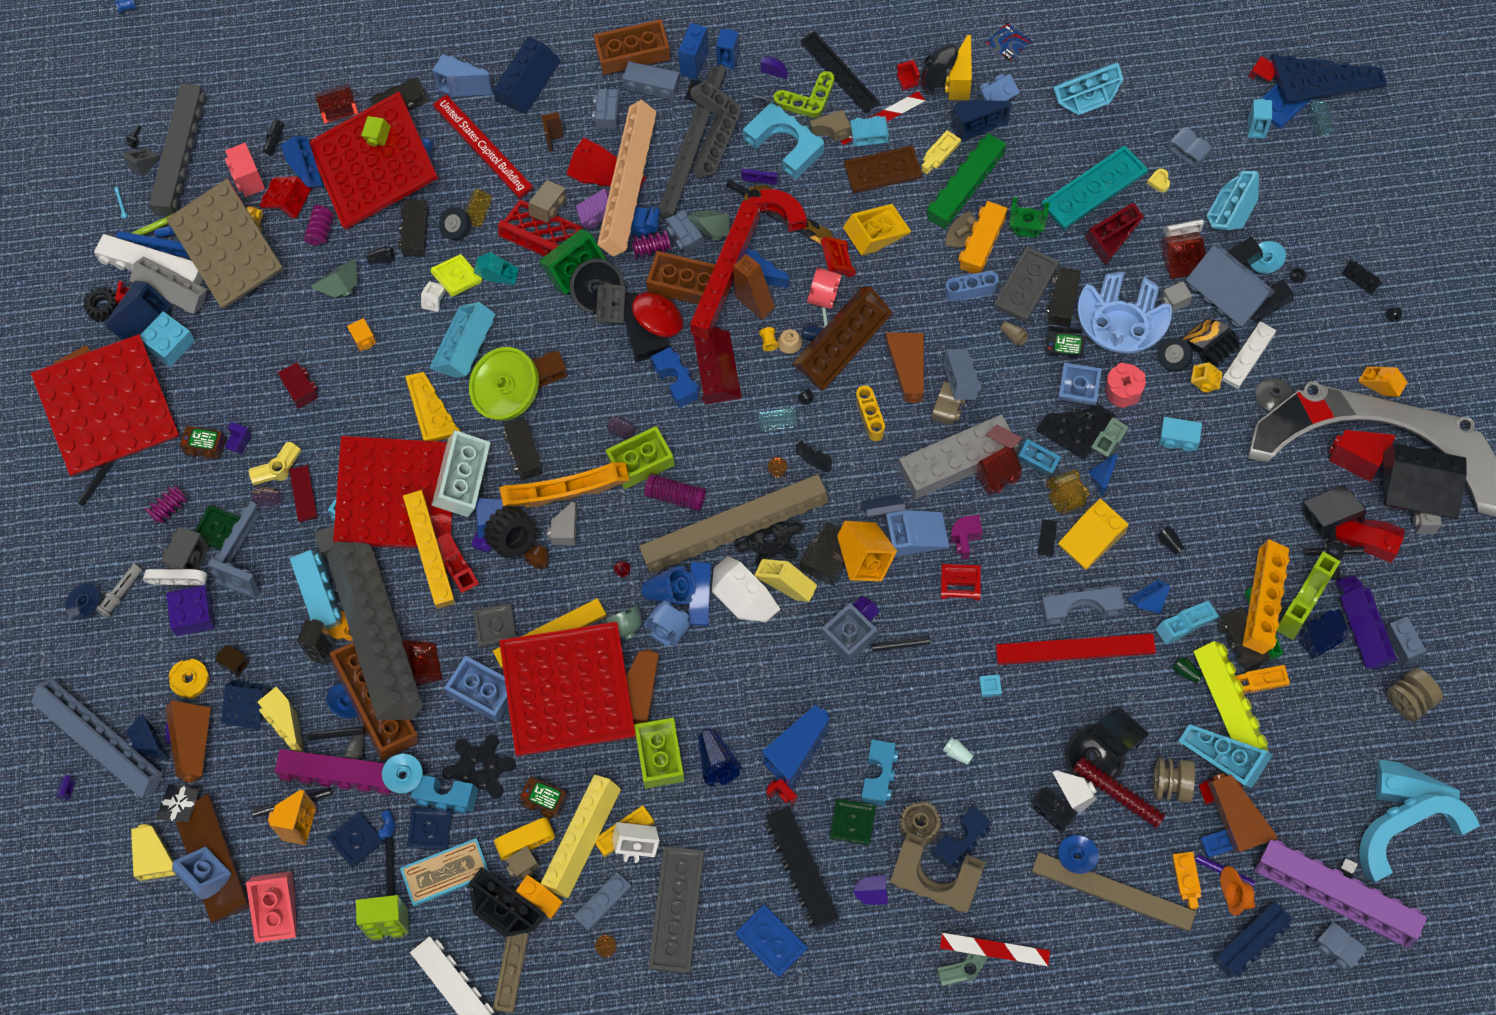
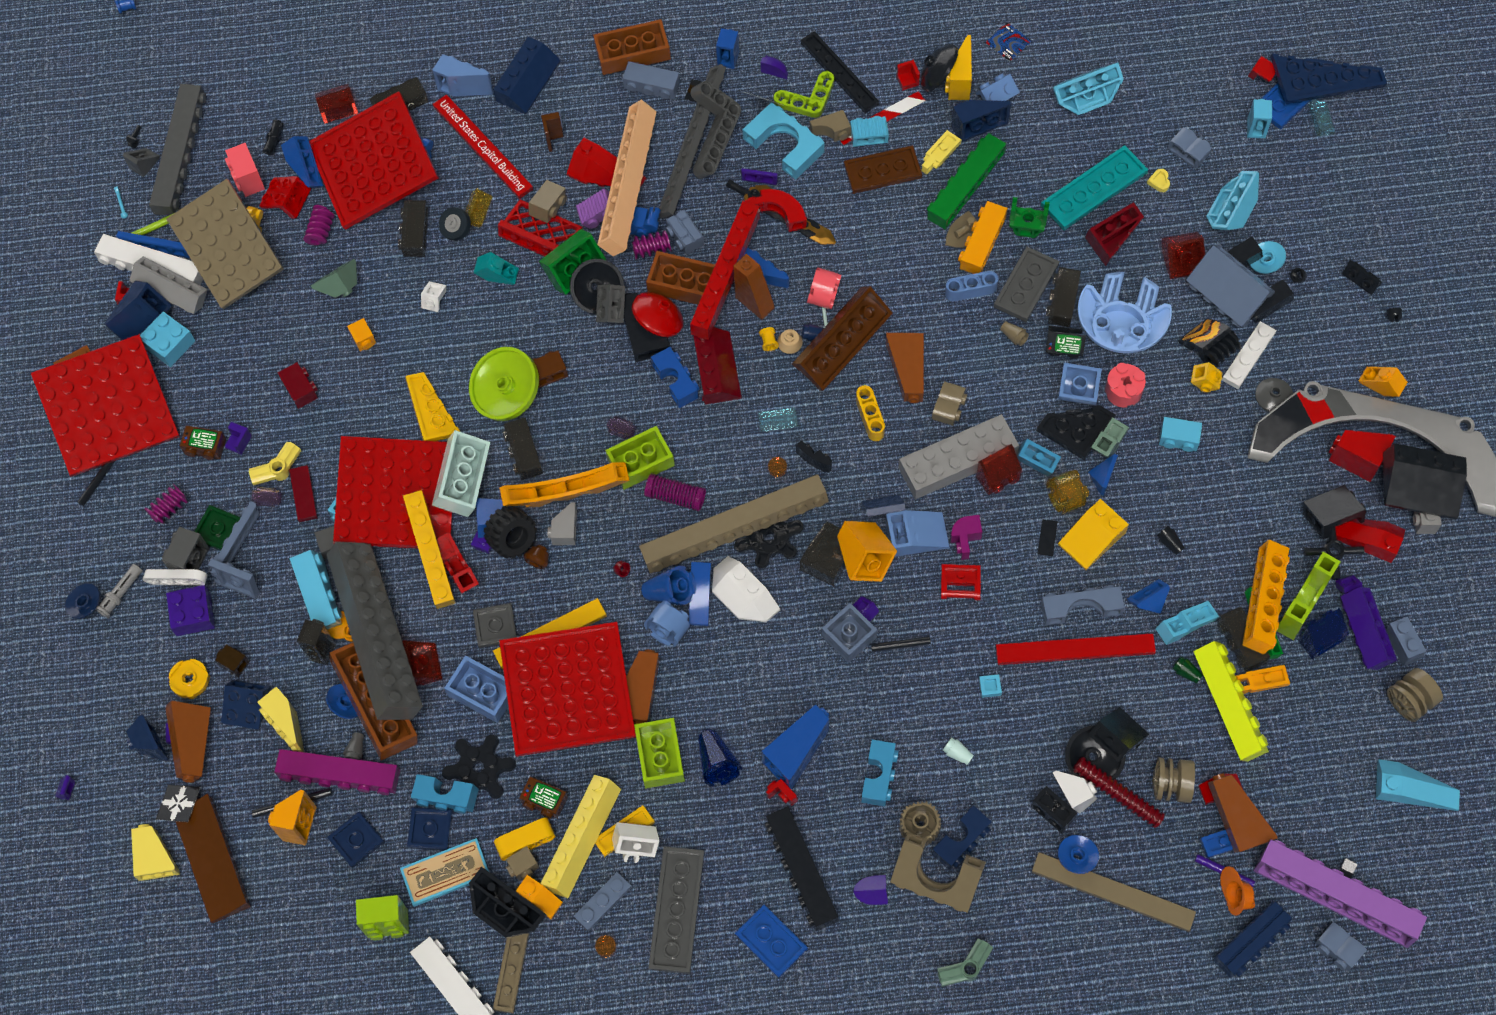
(96, 296): black tyre -> none
(96, 738): sand blue brick -> none
(165, 231): blue arm -> none
(202, 872): medium blue brick -> none
(272, 906): coral slope -> none
(336, 733): black bar -> none
(376, 131): lime brick -> none
(381, 256): black cone -> none
(389, 825): blue arm -> none
(390, 873): black bar -> none
(402, 764): medium azure dish -> none
(456, 275): neon yellow tile -> none
(463, 340): medium azure slope -> none
(606, 109): sand blue brick -> none
(628, 622): sand green cylinder -> none
(693, 51): blue brick -> none
(711, 223): sand green slope -> none
(786, 579): light yellow slope -> none
(805, 397): black hinge -> none
(837, 256): red plate -> none
(852, 822): dark green tile -> none
(875, 228): yellow slope -> none
(961, 374): sand blue brick -> none
(994, 949): sticker -> none
(1003, 436): dark red sticker -> none
(1175, 354): black wheel -> none
(1177, 296): light grey brick -> none
(1183, 228): white slope -> none
(1187, 878): light orange hinge -> none
(1231, 756): medium azure wedge -> none
(1378, 834): medium azure arch -> none

